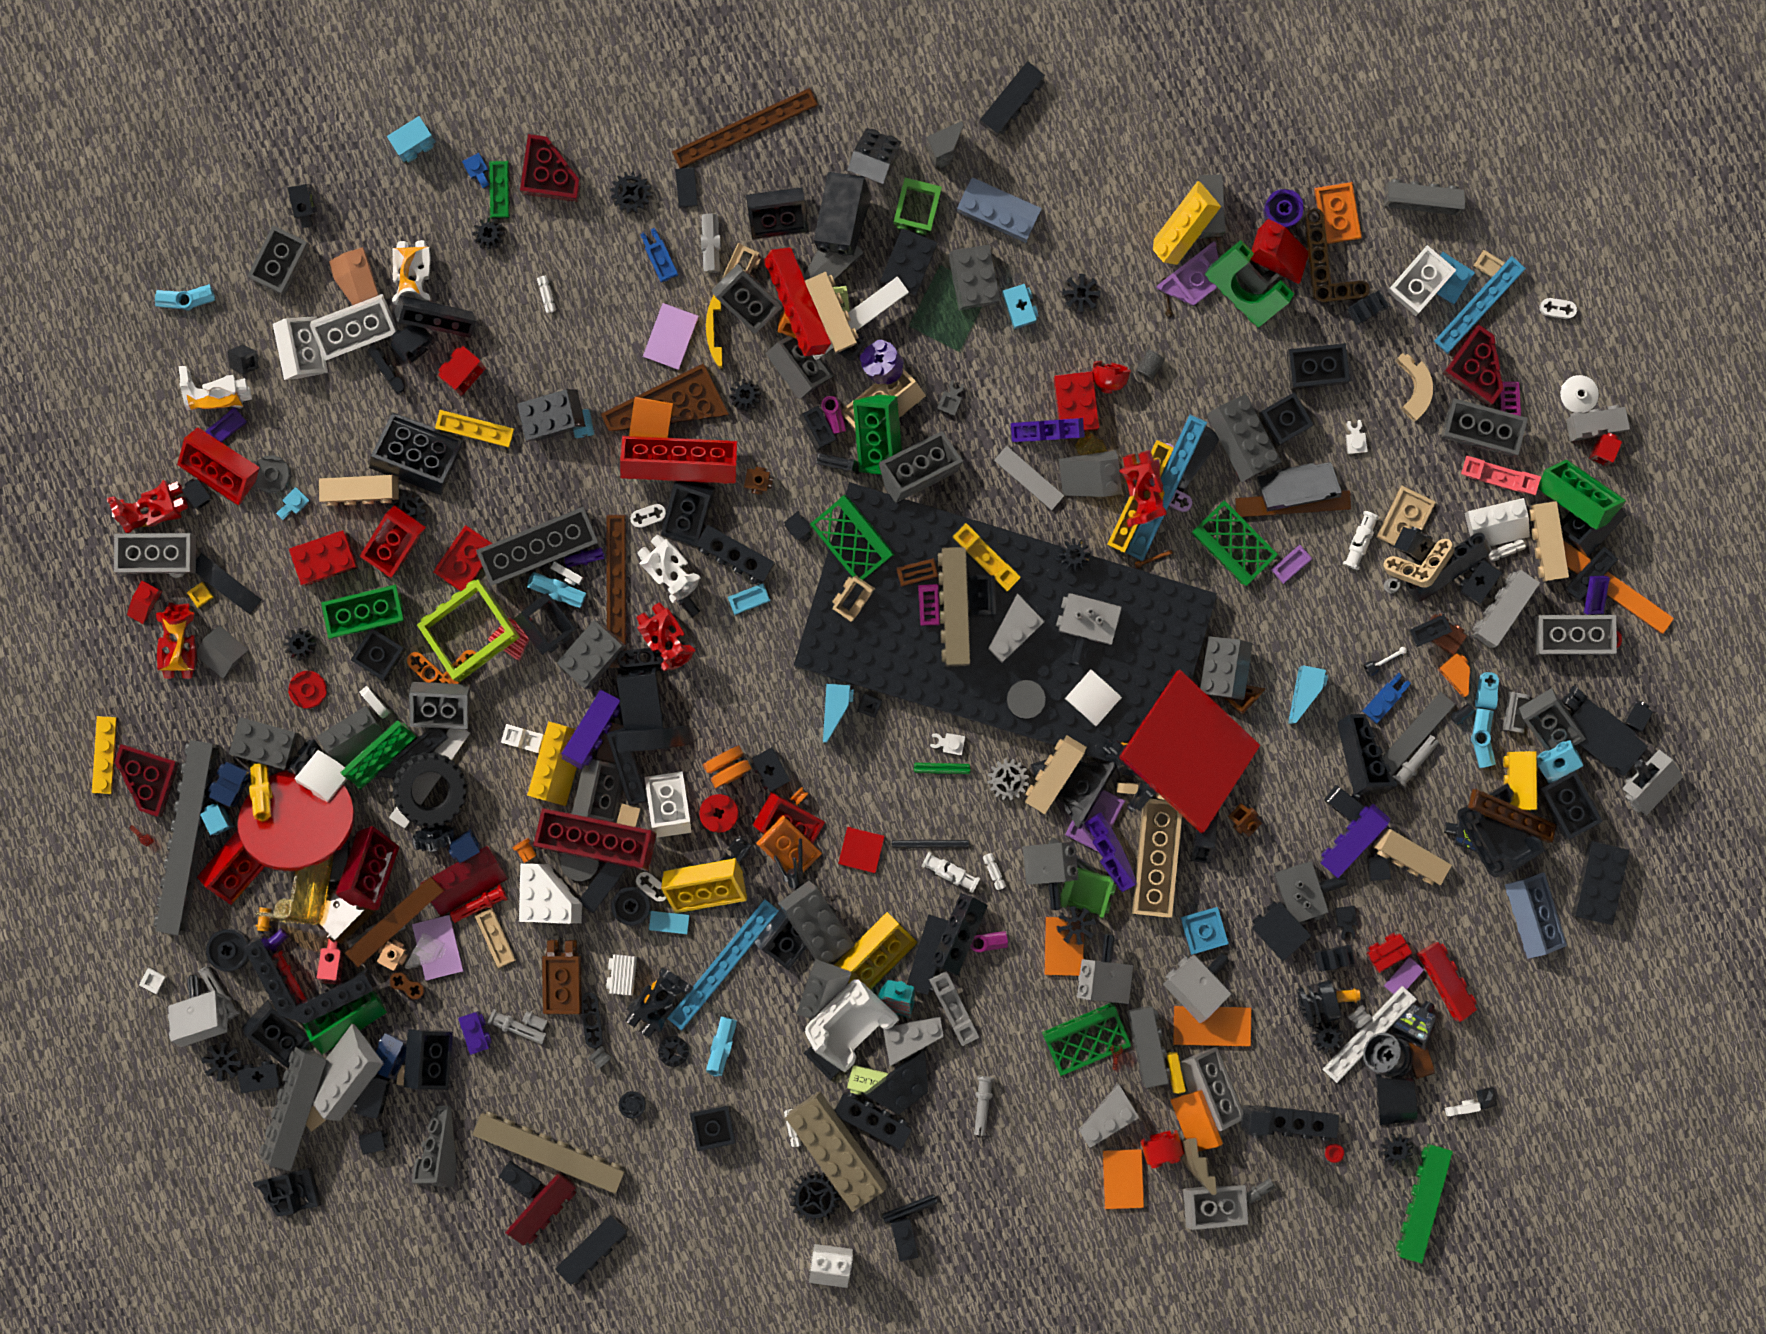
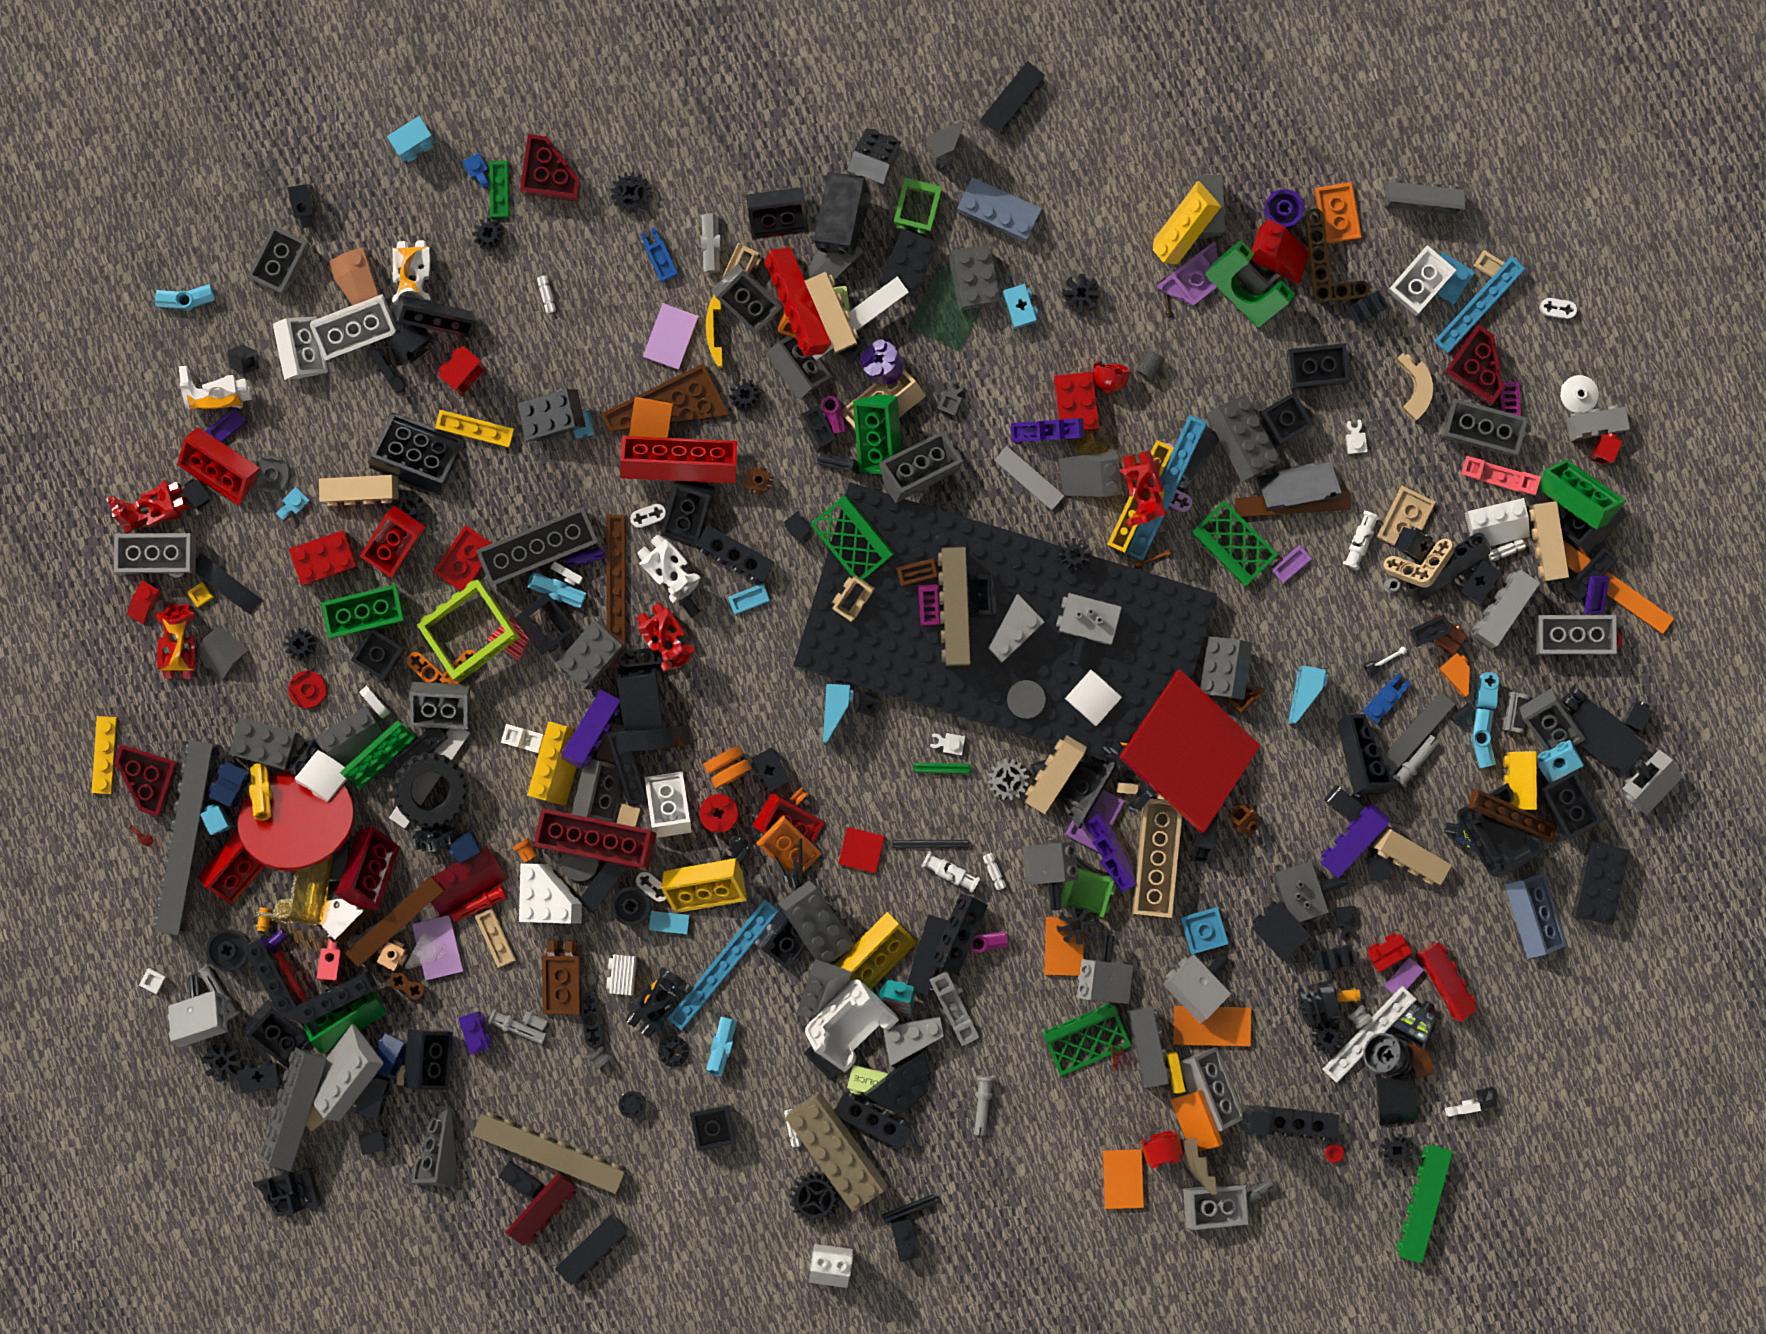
(686, 187): black tile -> none
(744, 128): reddish brown tile -> none
(986, 557): yellow slope -> none
(1108, 1117): light grey wedge -> none

